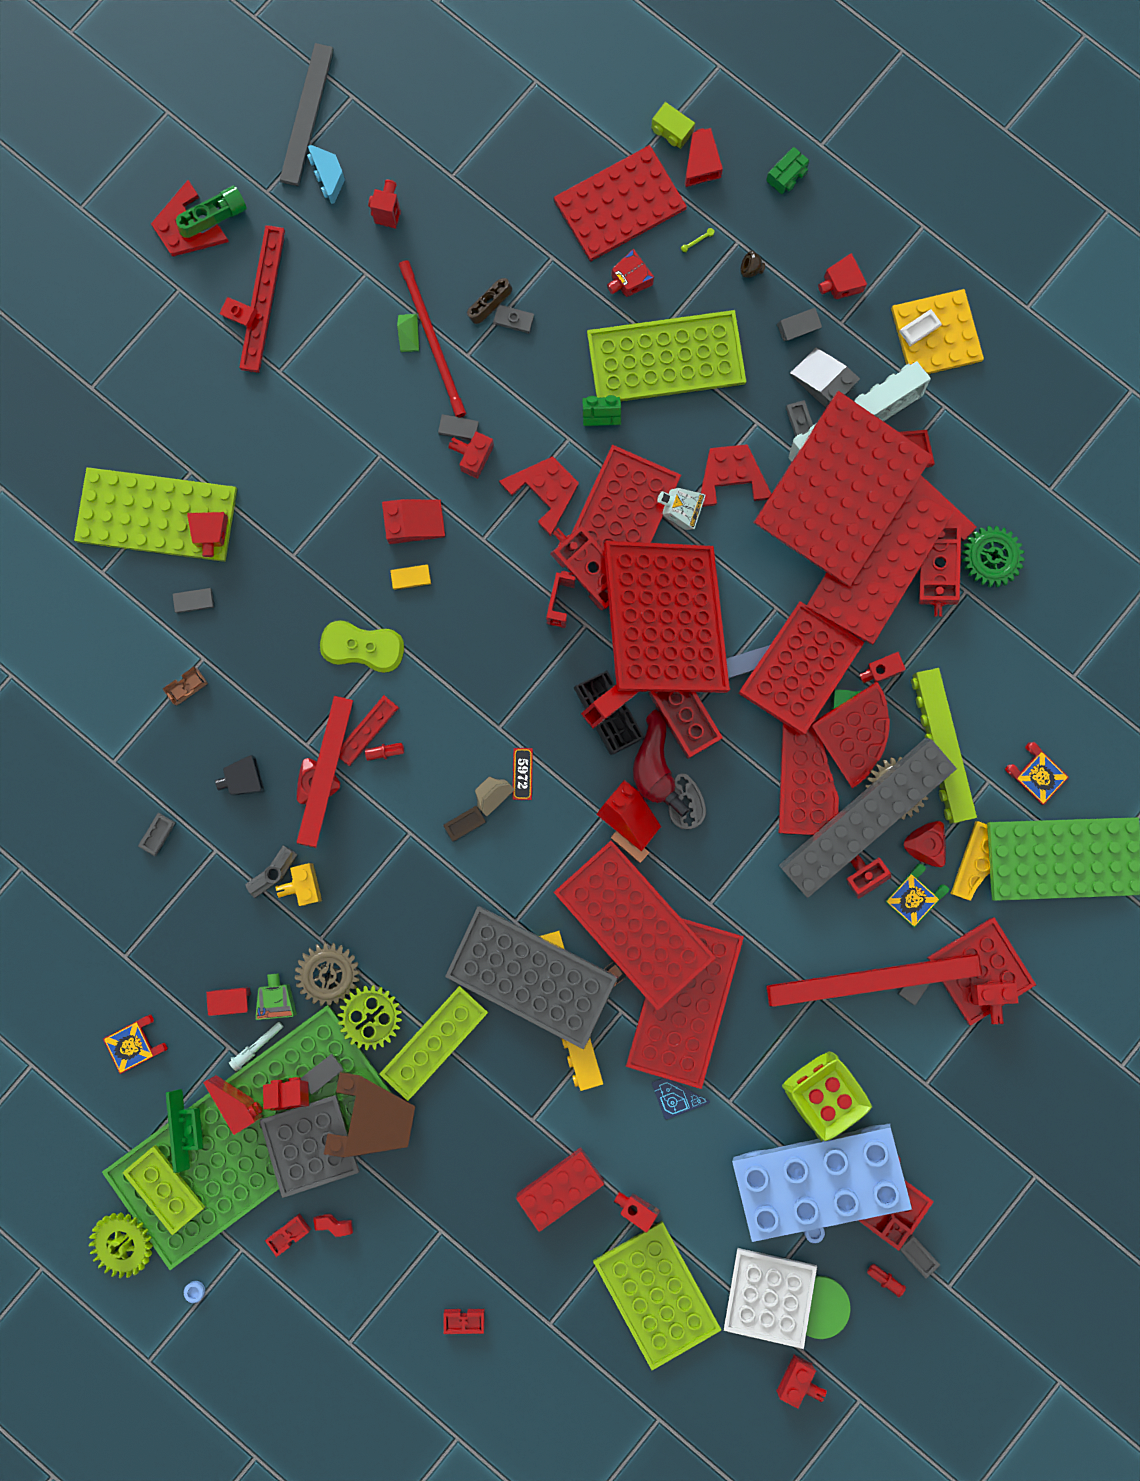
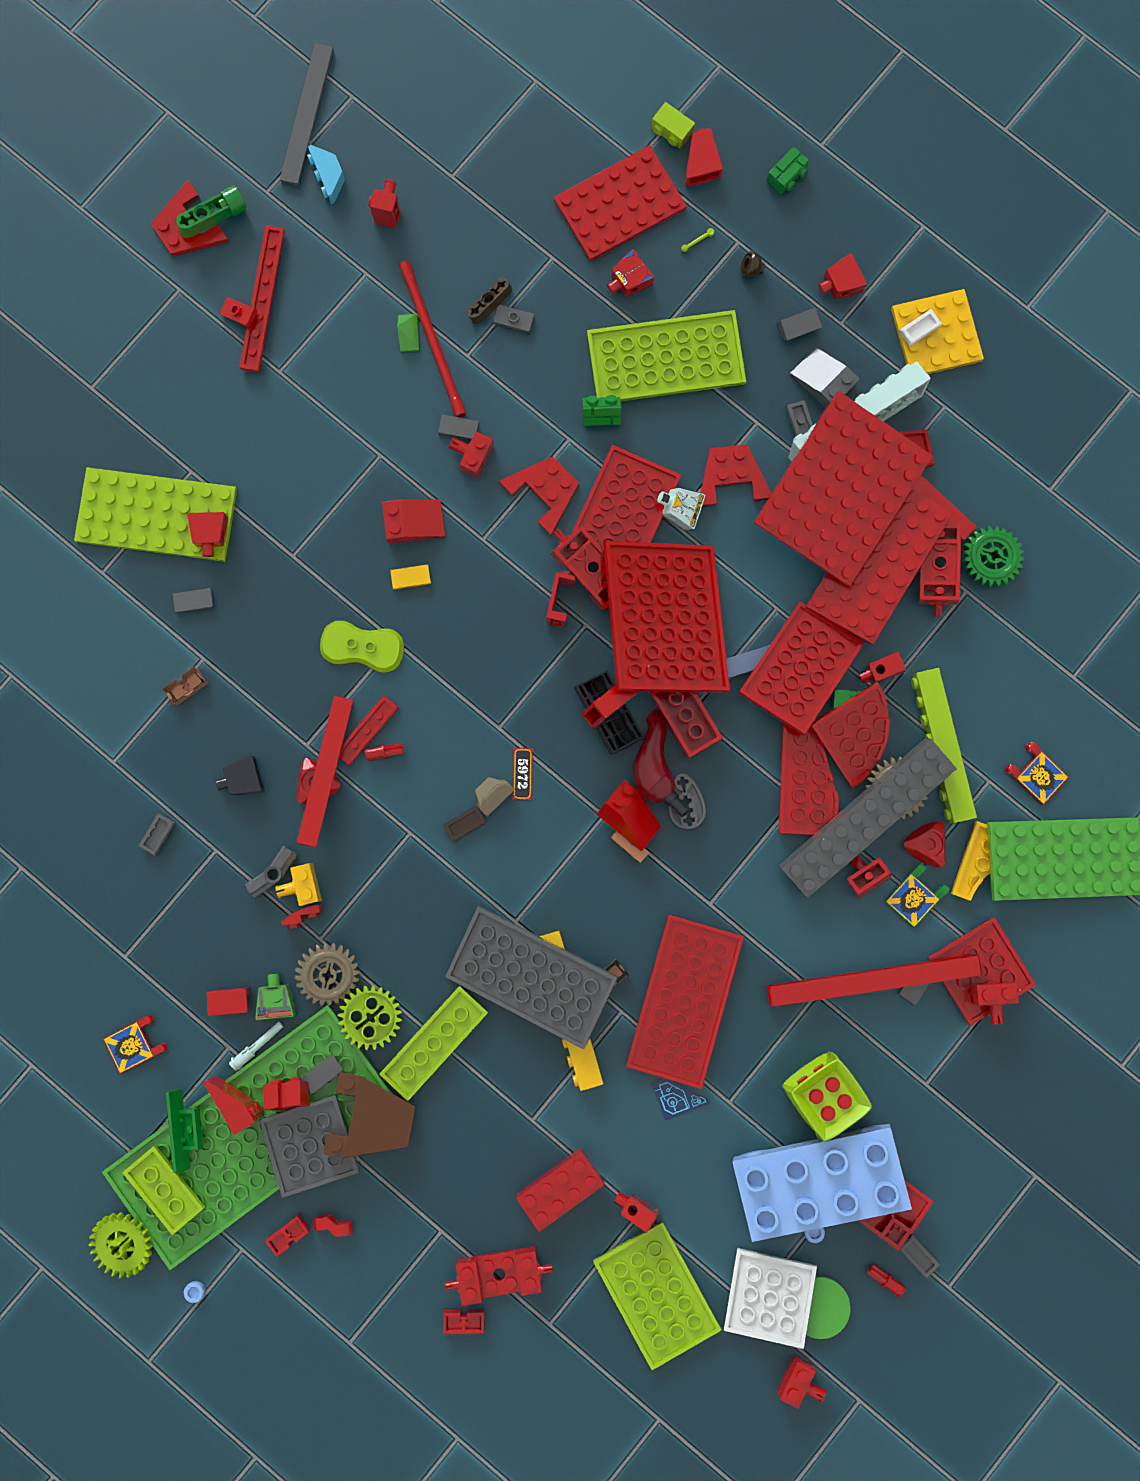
(294, 919): none -> red slope
(477, 1277): none -> red brick
(634, 925): red plate -> none

